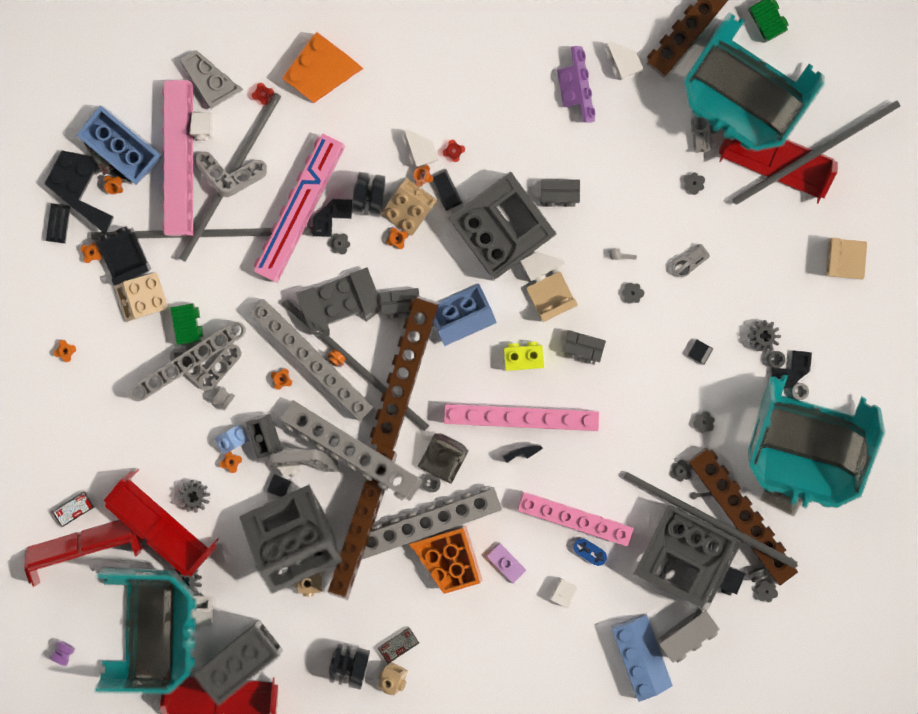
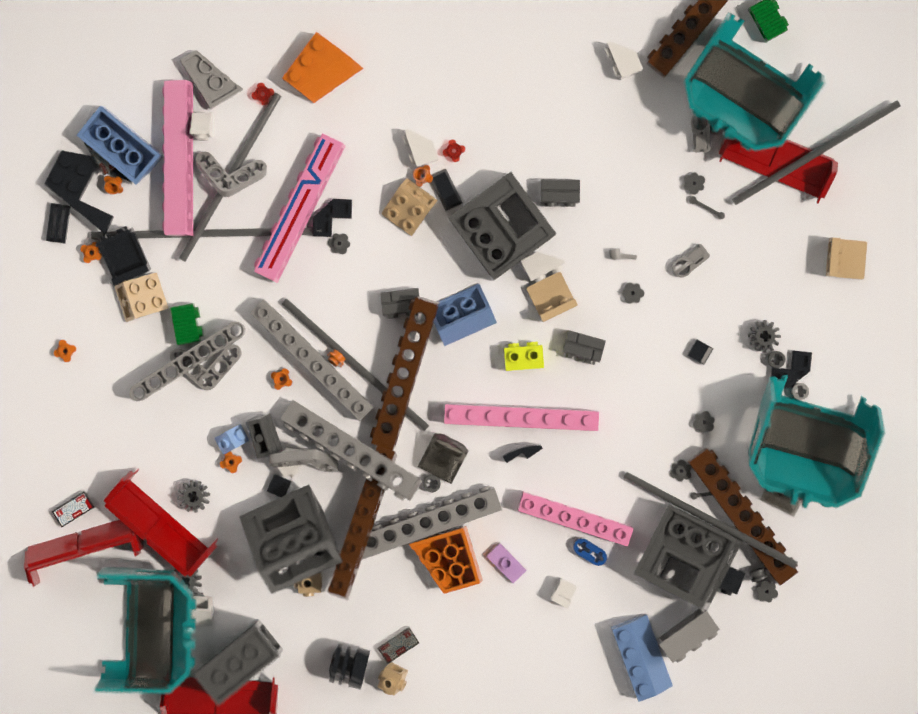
(62, 653): medium lavender wheel -> none
(223, 398): light grey wheel -> none
(339, 301): dark grey piece -> none
(367, 193): black wheel -> none
(398, 243): orange plate -> none
(575, 85): medium lavender bracket -> none
(692, 200): none -> dark grey hinge

